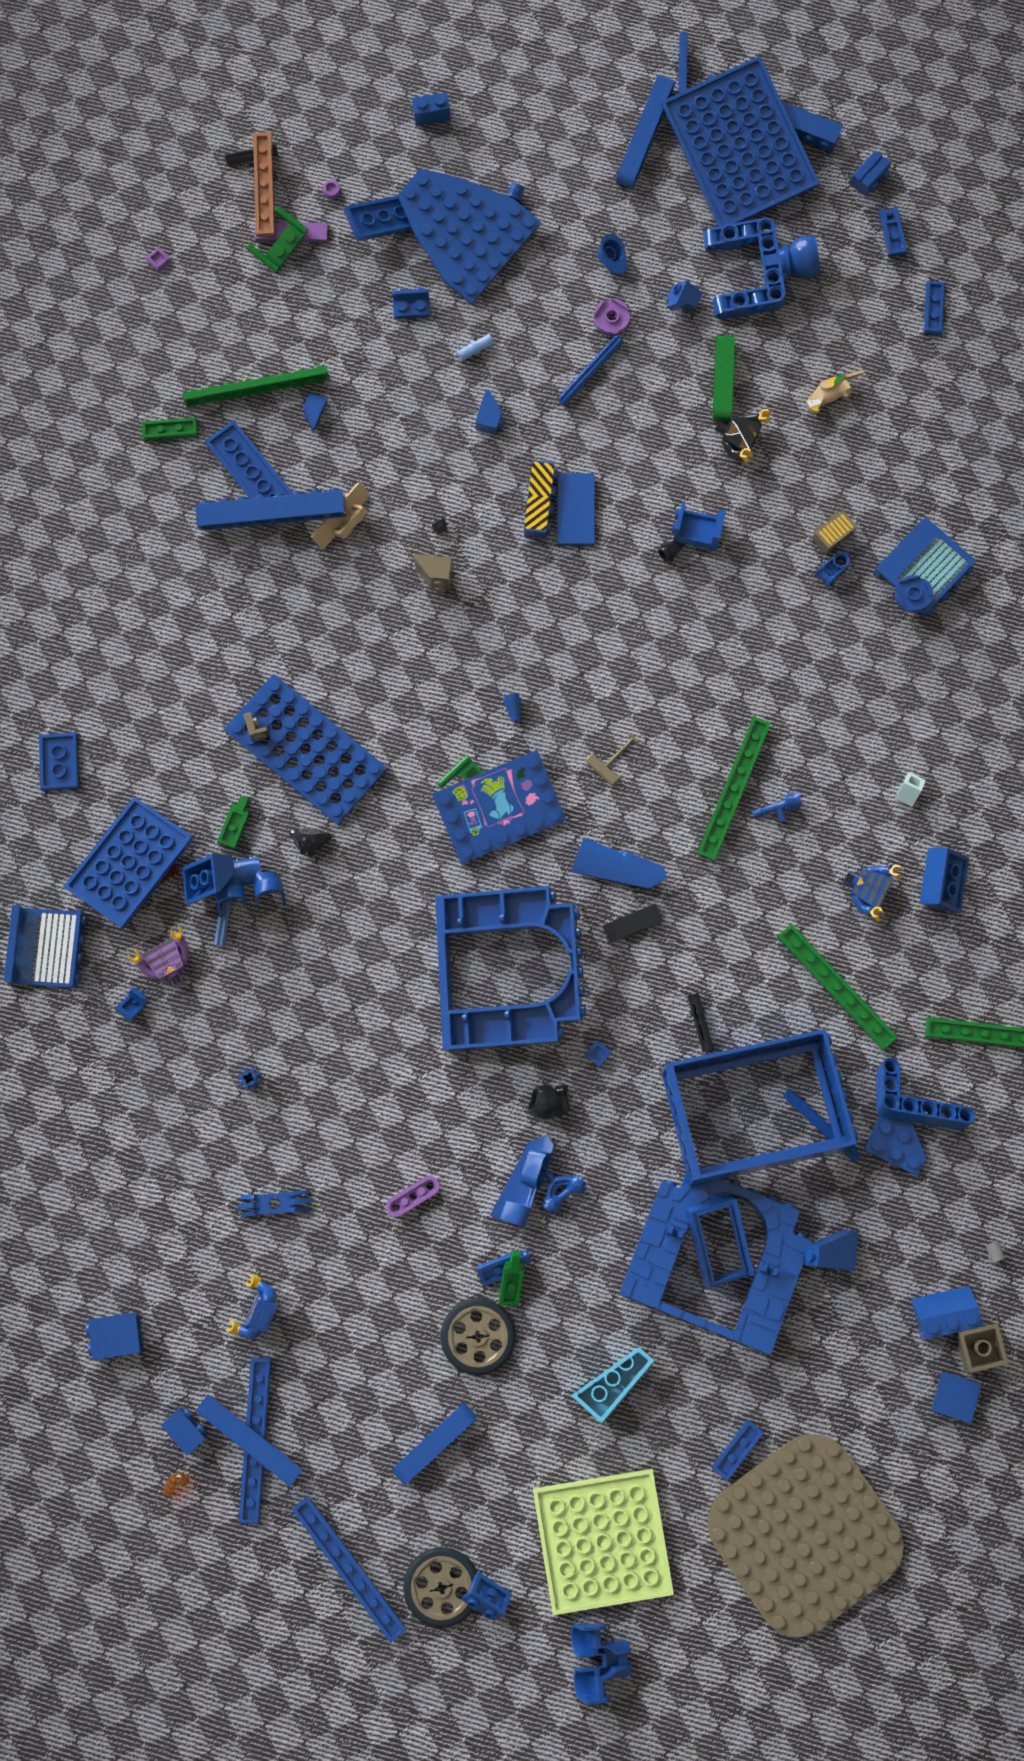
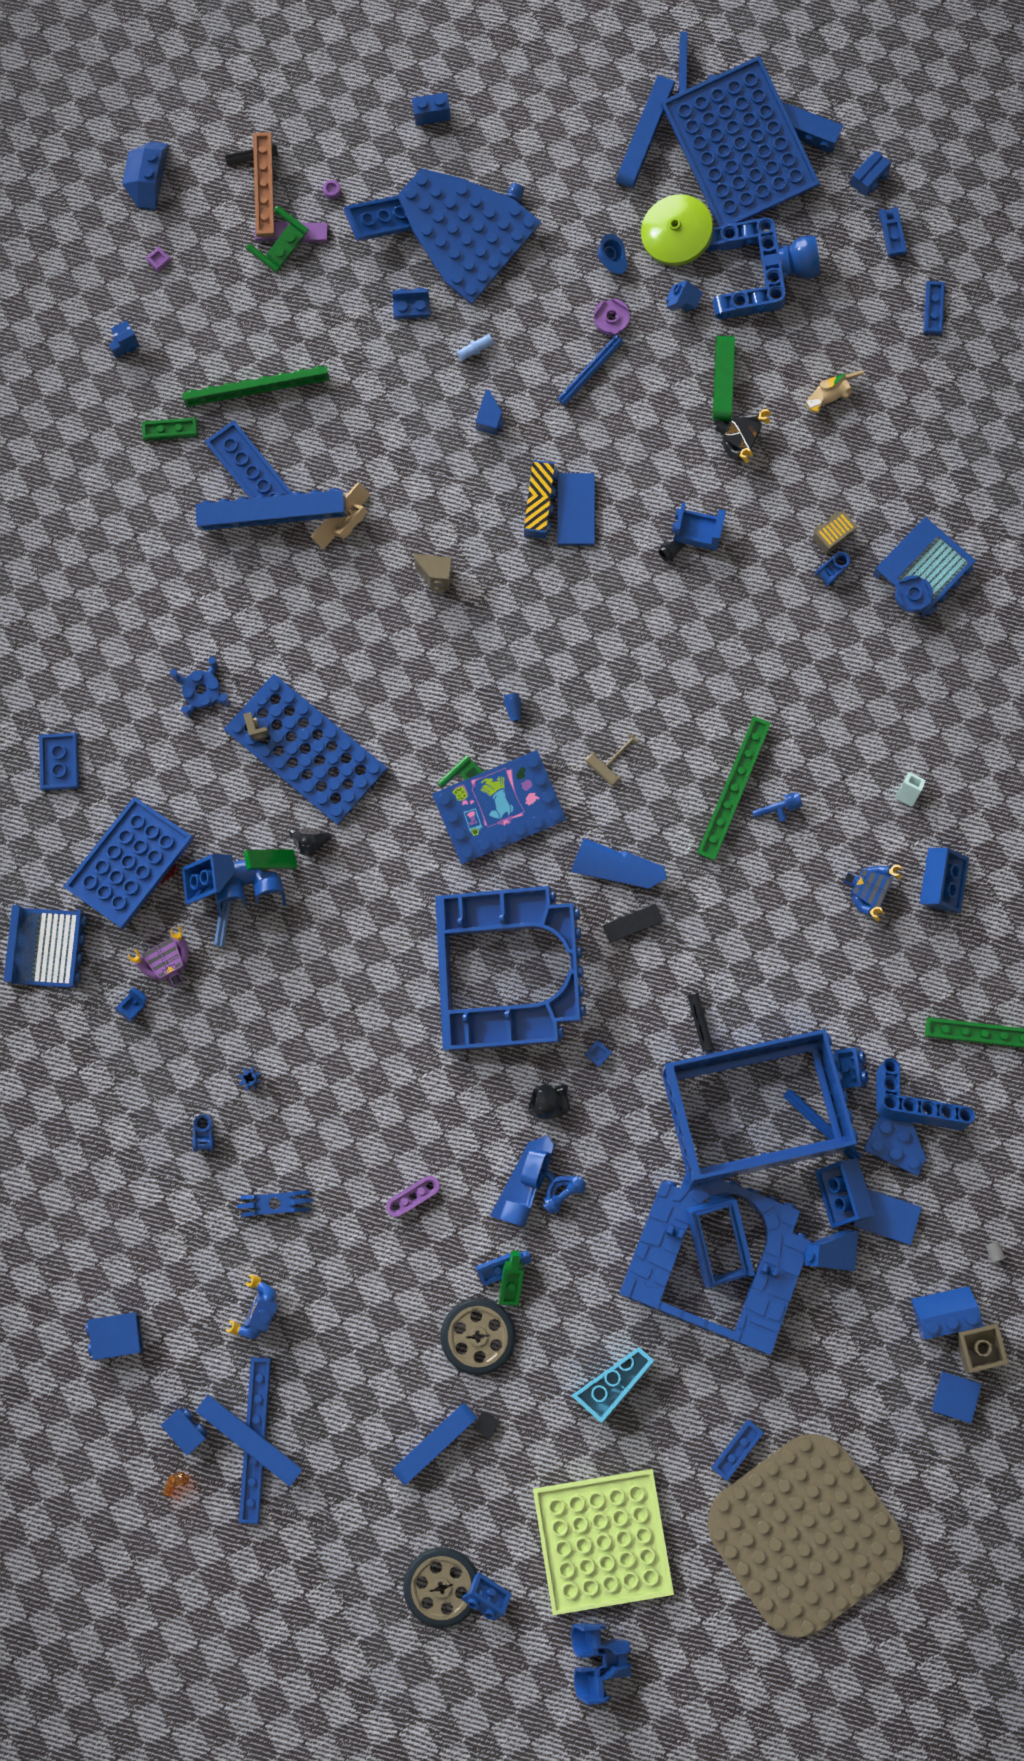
(123, 340): none -> blue brick
(145, 173): none -> blue wedge
(197, 679): none -> blue plate
(203, 1135): none -> blue piece
(234, 824): green hinge -> none
(270, 859): none -> green tile
(313, 409): blue slope -> none
(349, 1569): blue plate -> none
(440, 526): black plate -> none
(486, 1424): none -> black tile
(677, 230): none -> lime dish
(837, 987): green tile -> none
(844, 1192): none -> blue slope
(851, 1066): none -> blue bracket
(892, 1218): none -> blue tile

